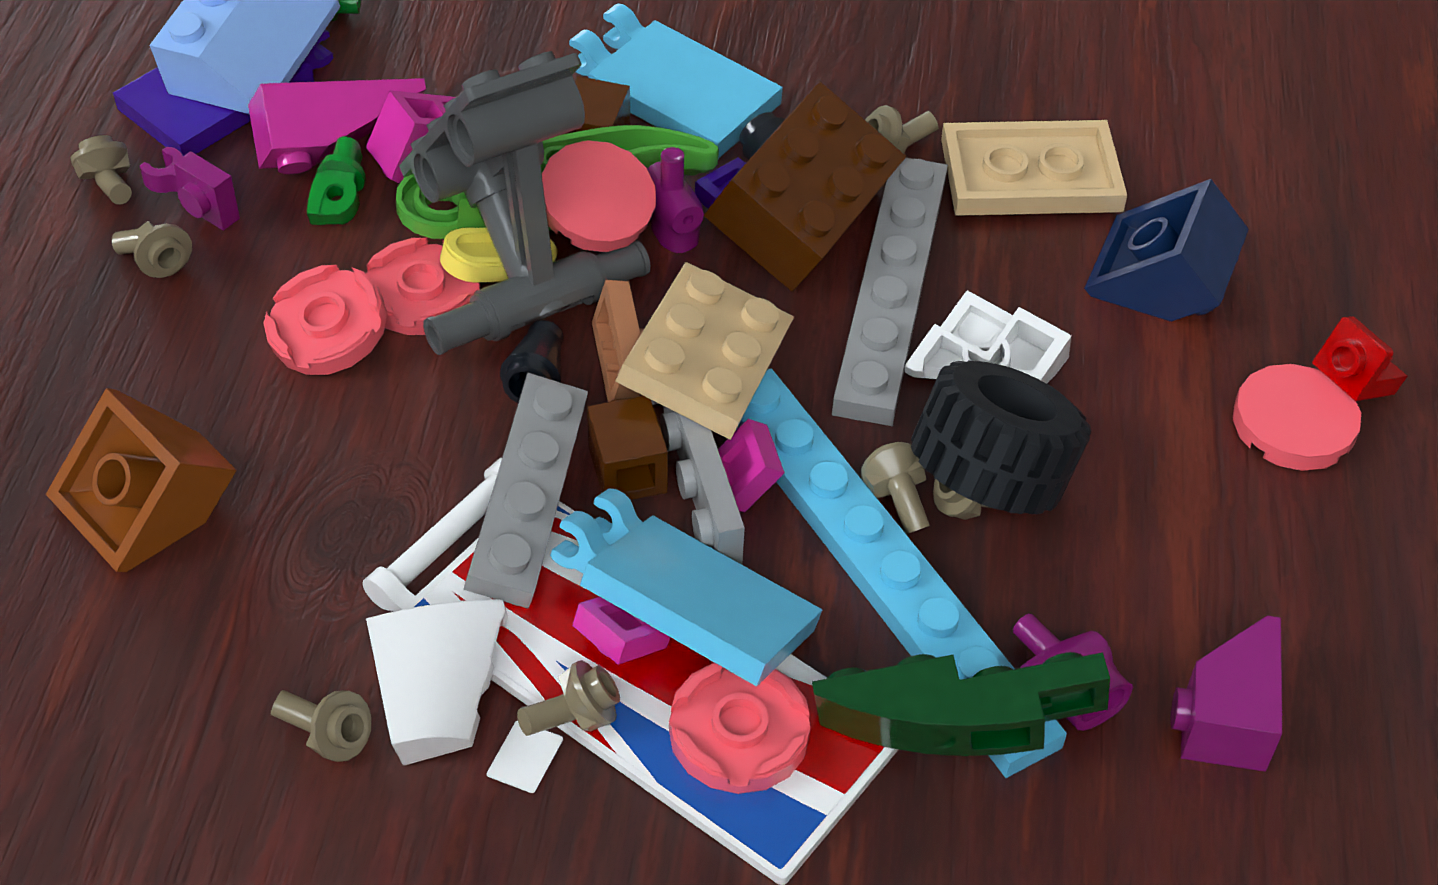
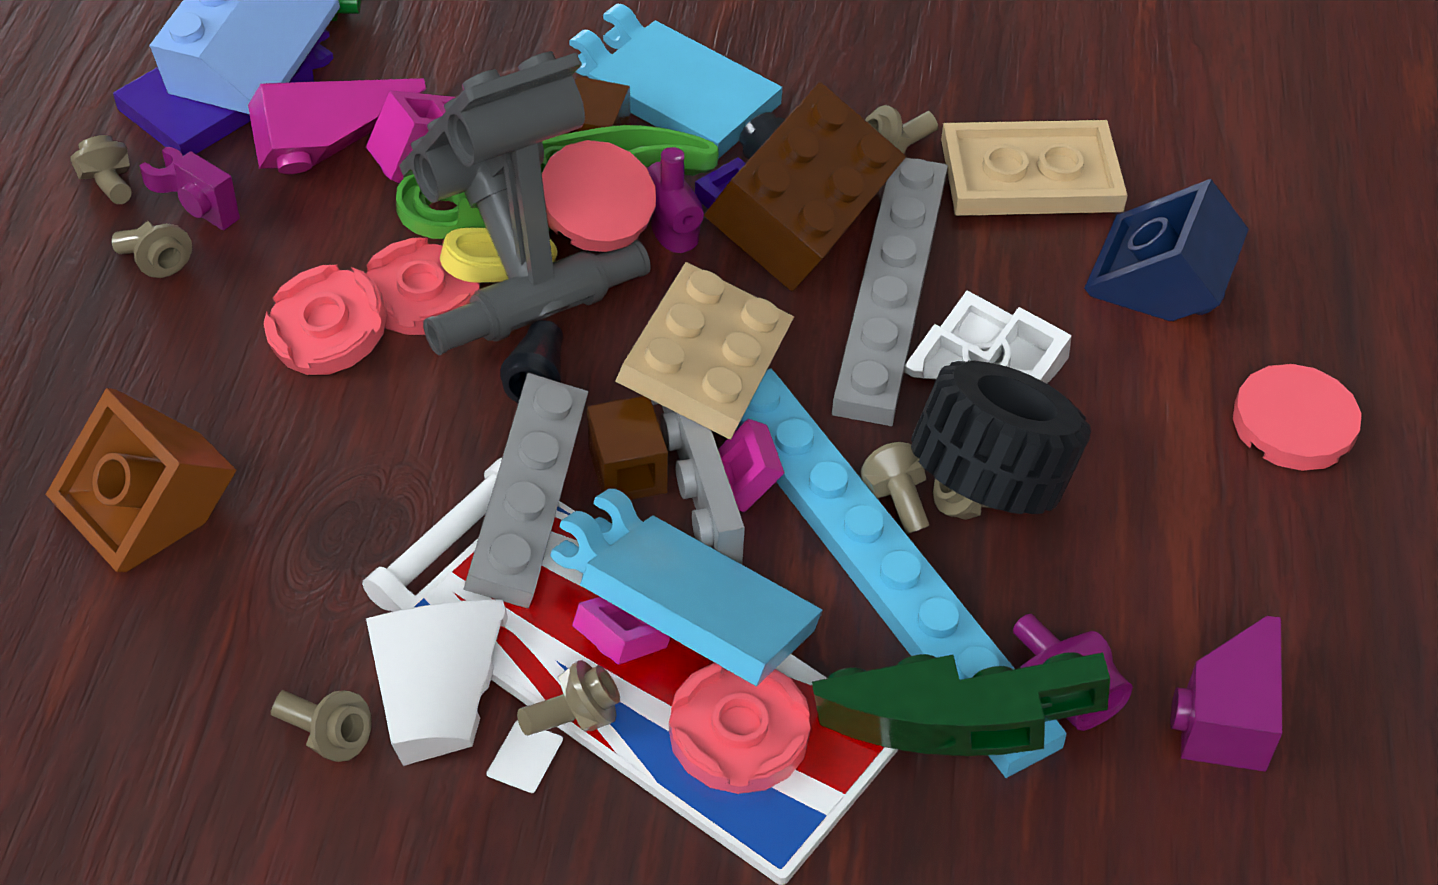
(337, 176): green piece -> none
(615, 334): nougat tile -> none
(1359, 361): red bracket -> none

